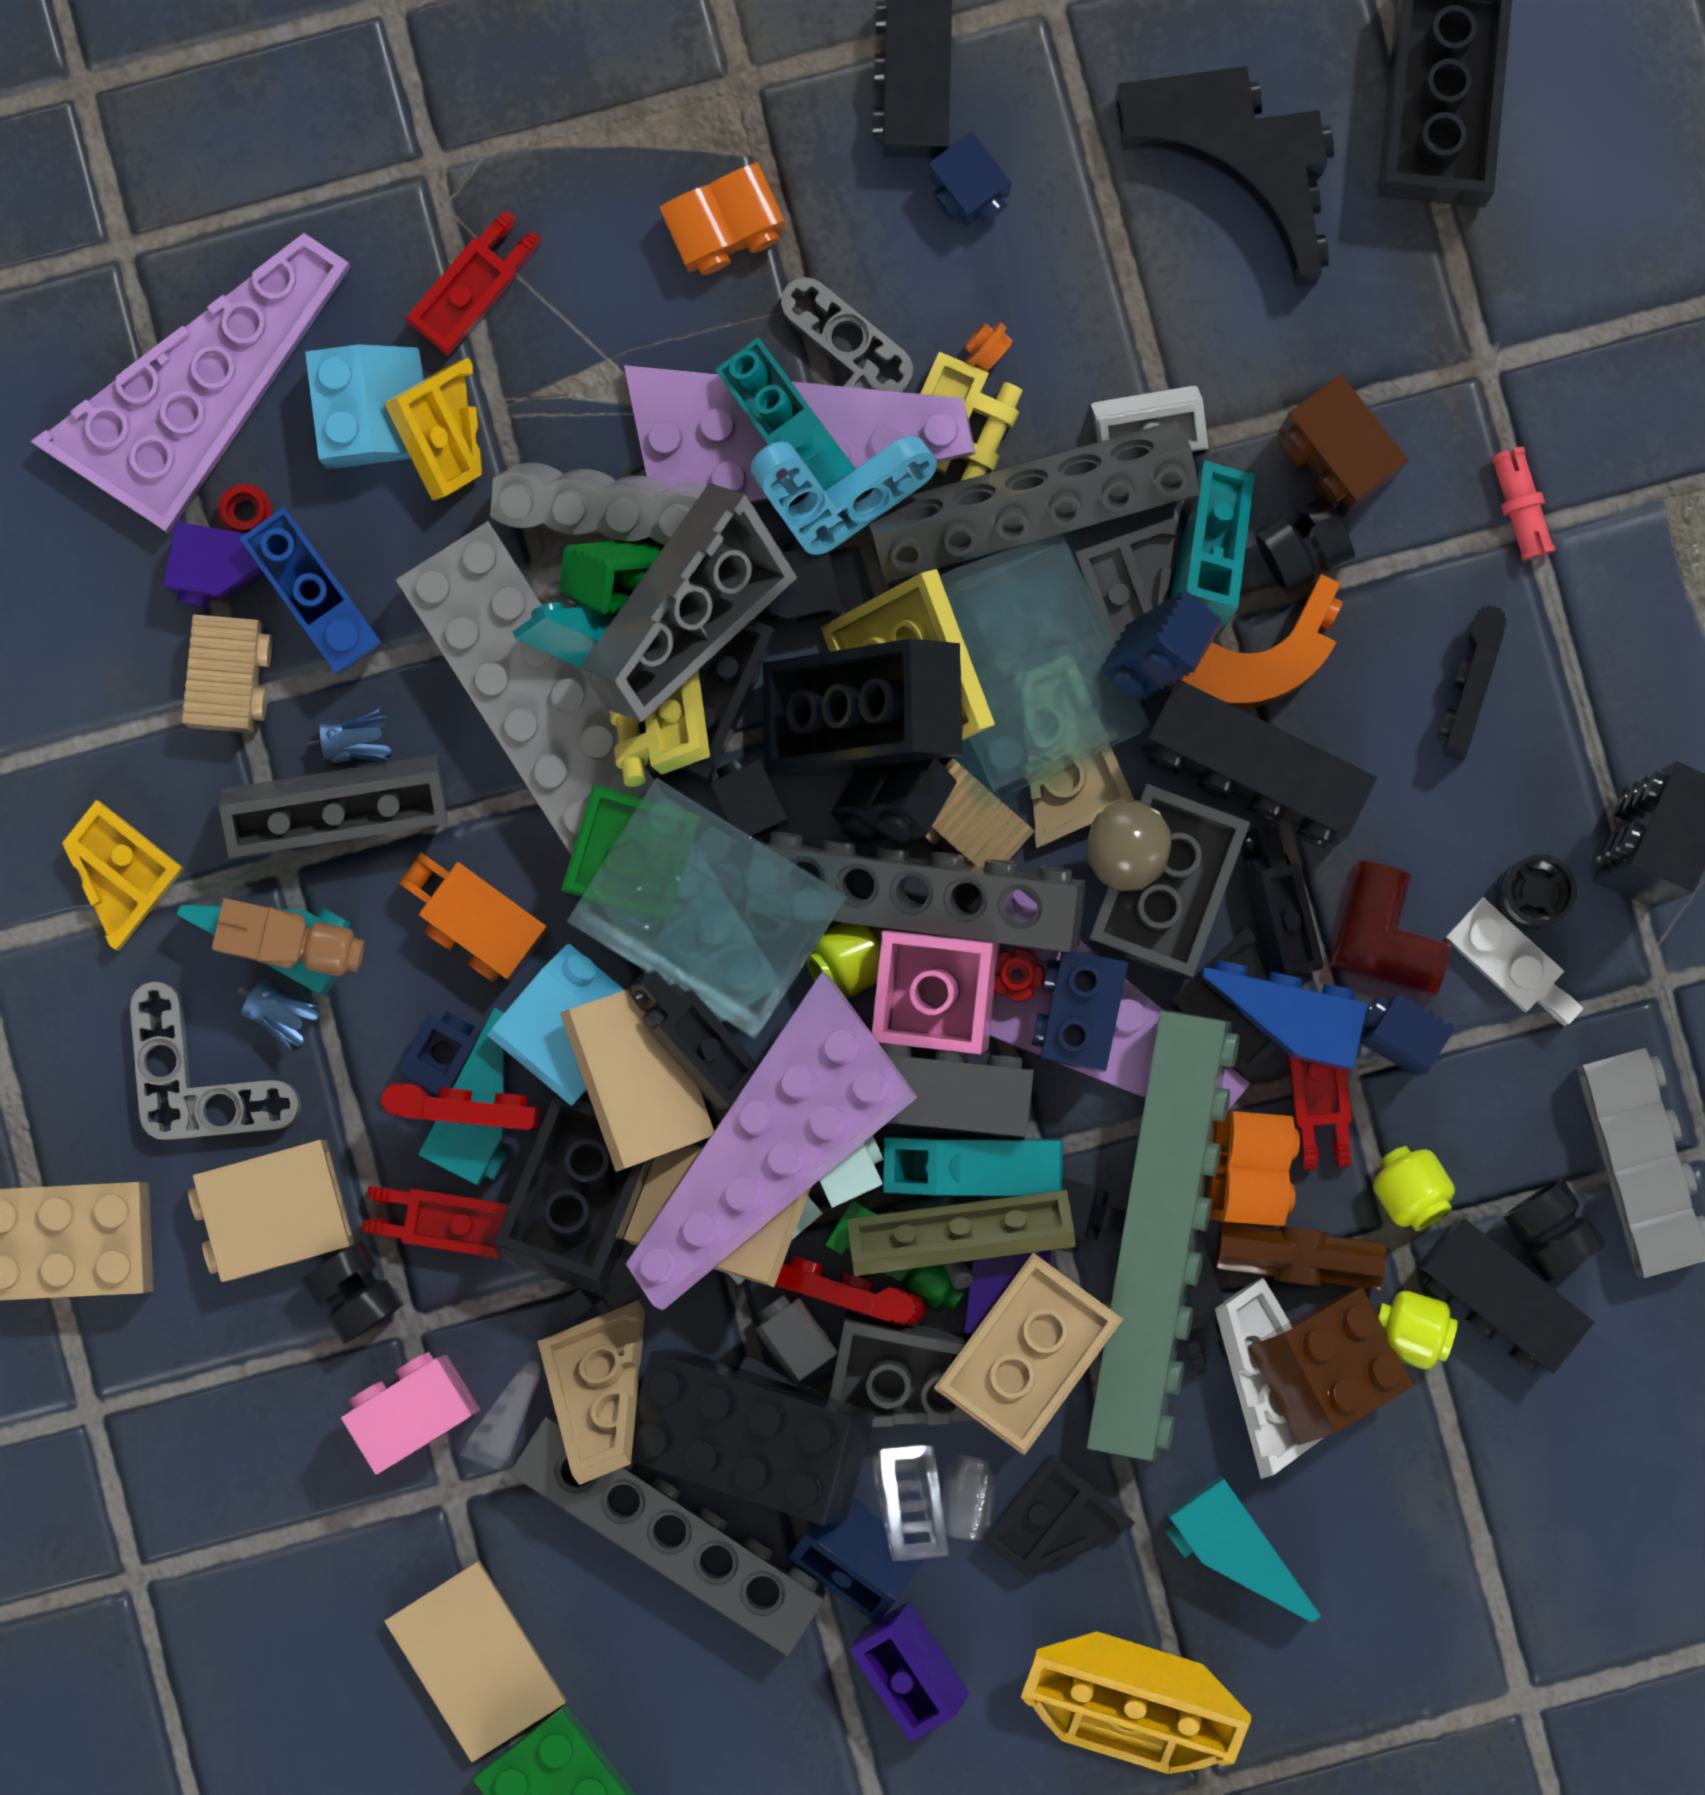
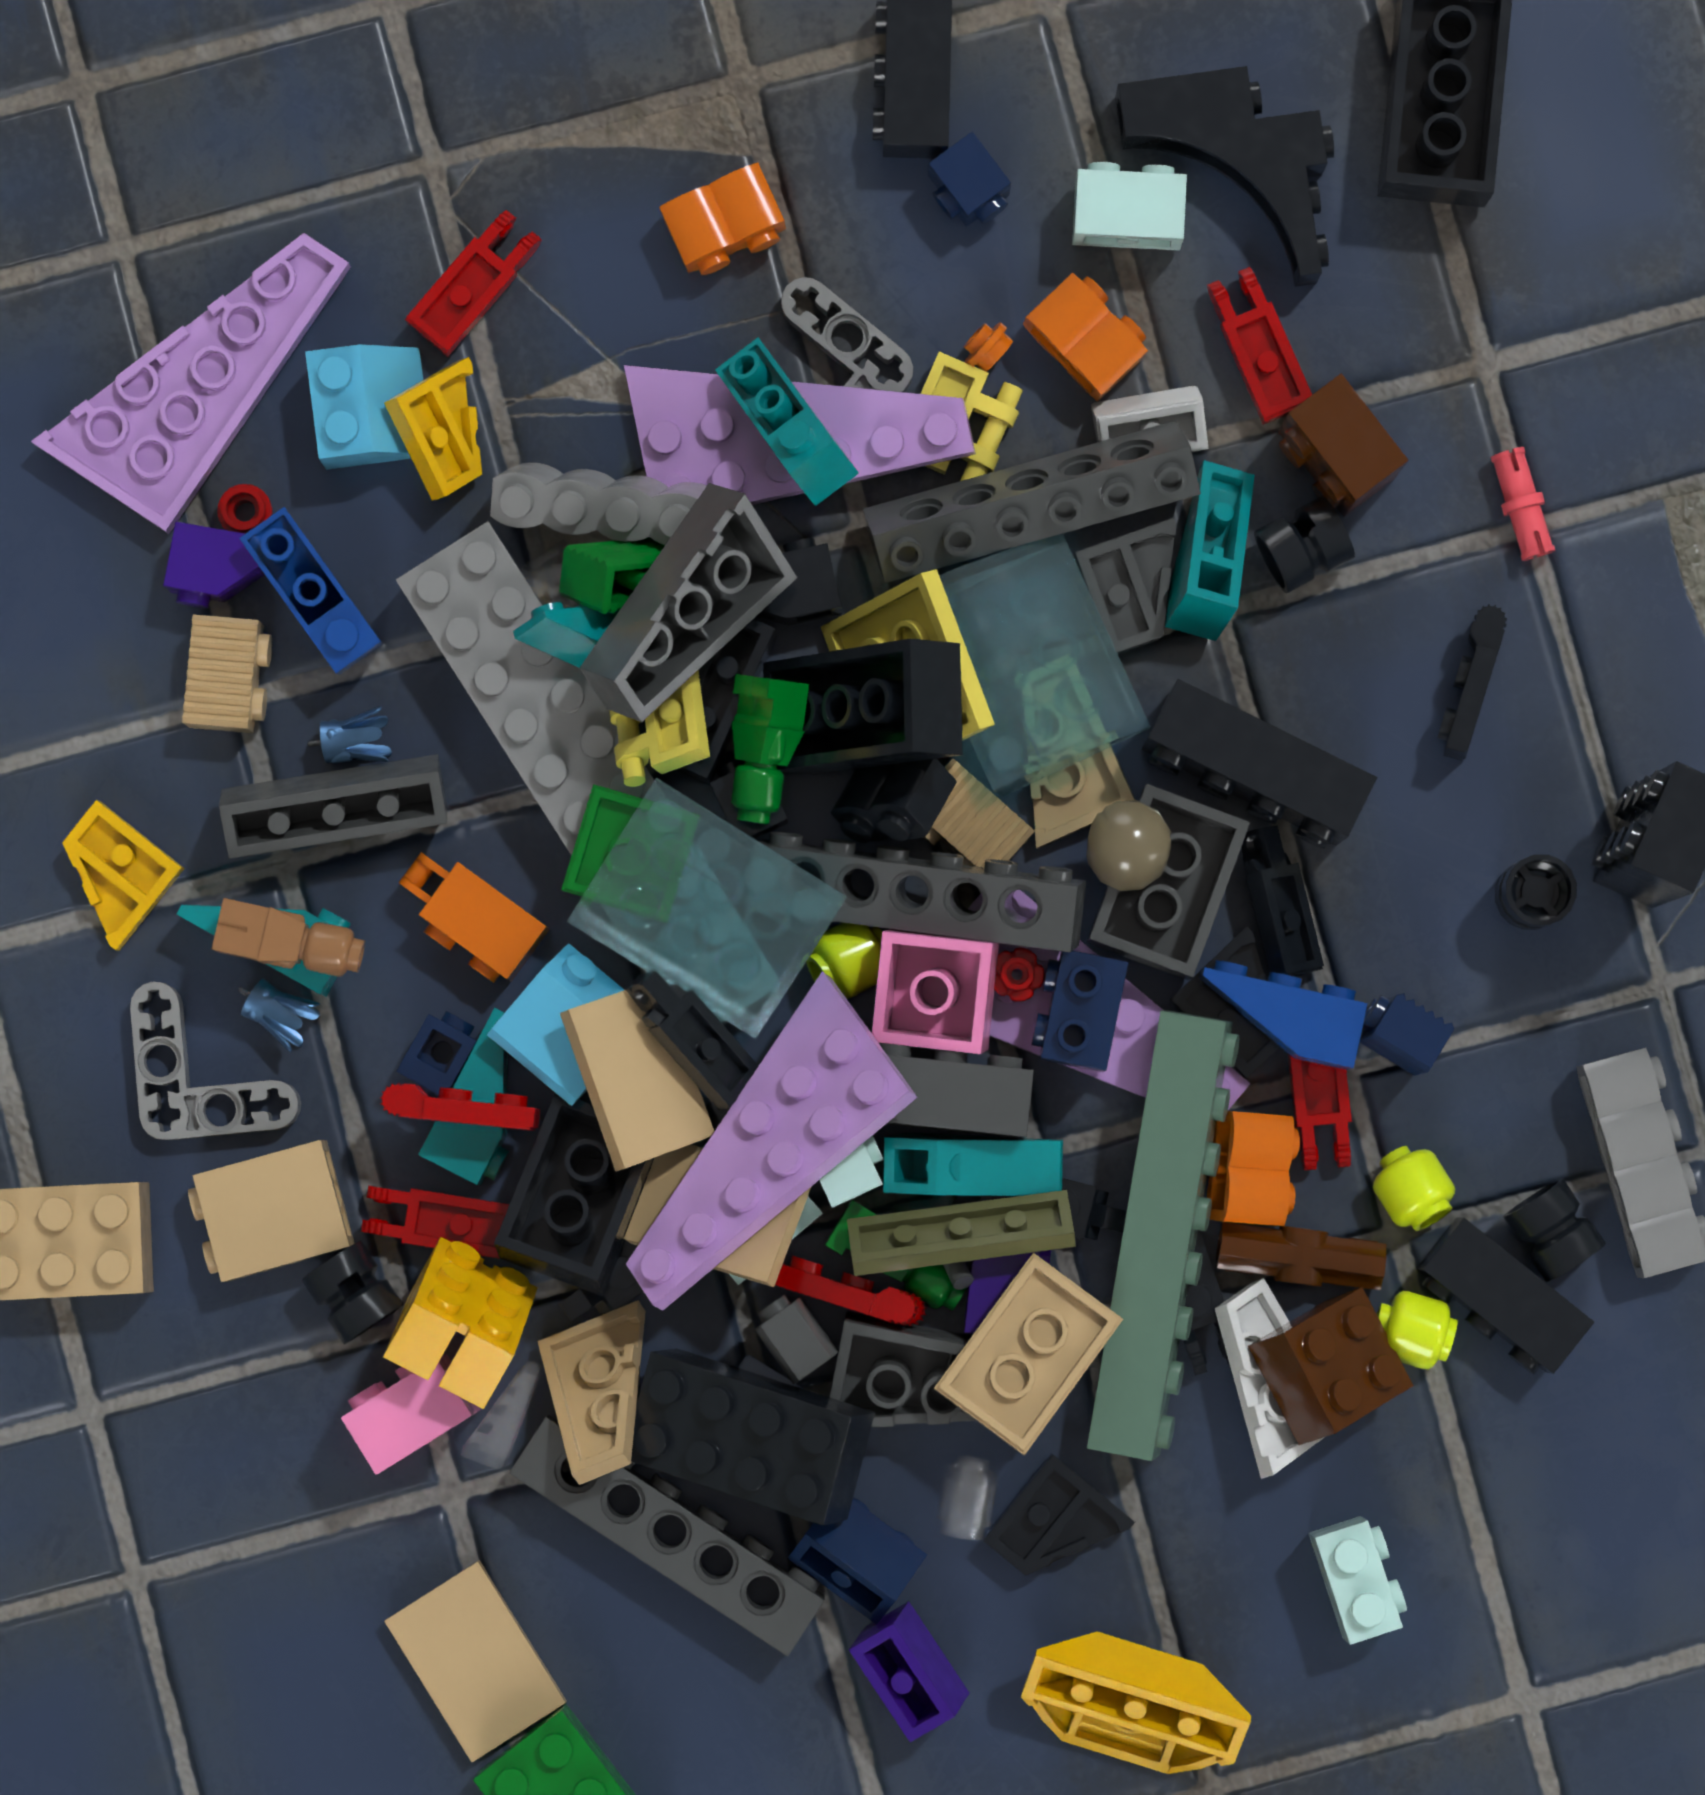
(466, 1298): none -> yellow piece
(764, 736): none -> green piece
(819, 517): medium azure beam -> none
(923, 1462): clear slope -> none
(1086, 336): none -> orange brick
(1129, 207): none -> light aqua brick
(1161, 646): dark blue brick -> none
(1229, 1541): teal slope -> none
(1260, 349): none -> red hinge
(1269, 675): orange arch -> none
(1356, 1580): none -> light aqua brick
(1373, 943): clear red brick -> none
(1512, 962): white plate -> none

